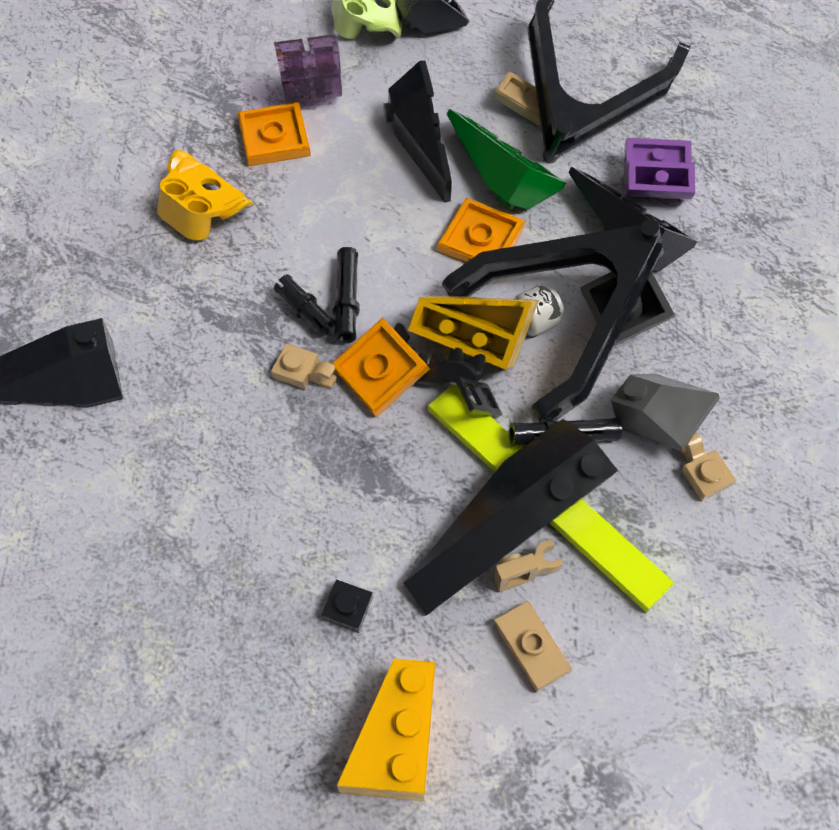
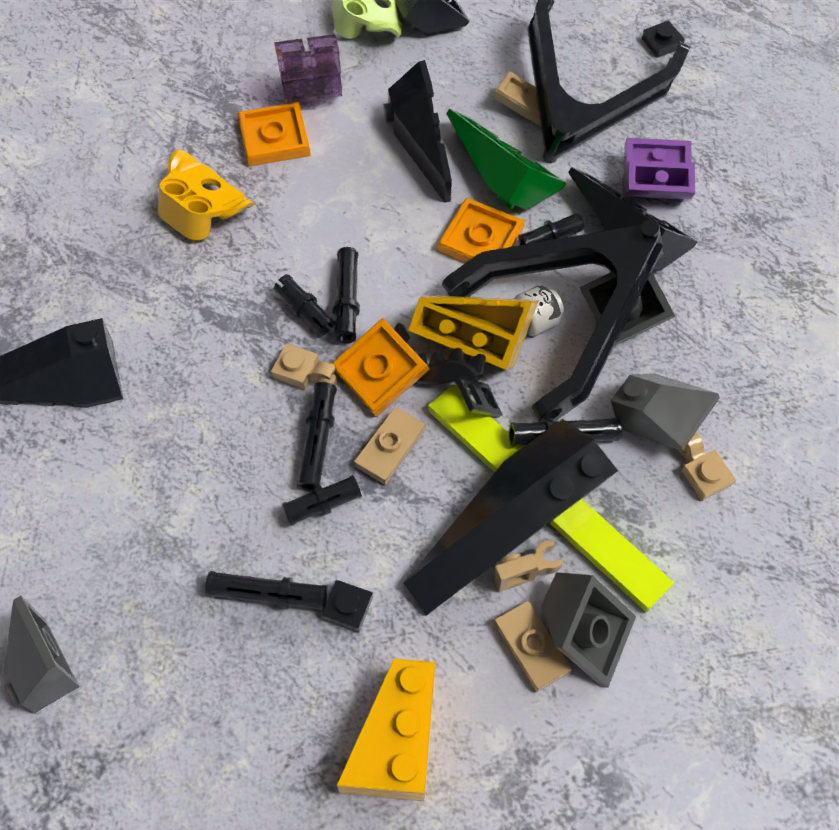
(34, 660): none -> dark grey slope
(280, 592): none -> black pin
(322, 399): none -> black pin
(322, 500): none -> black pin
(390, 445): none -> tan plate
(556, 230): none -> black axle
(587, 623): none -> dark grey slope
(662, 38): none -> black plate

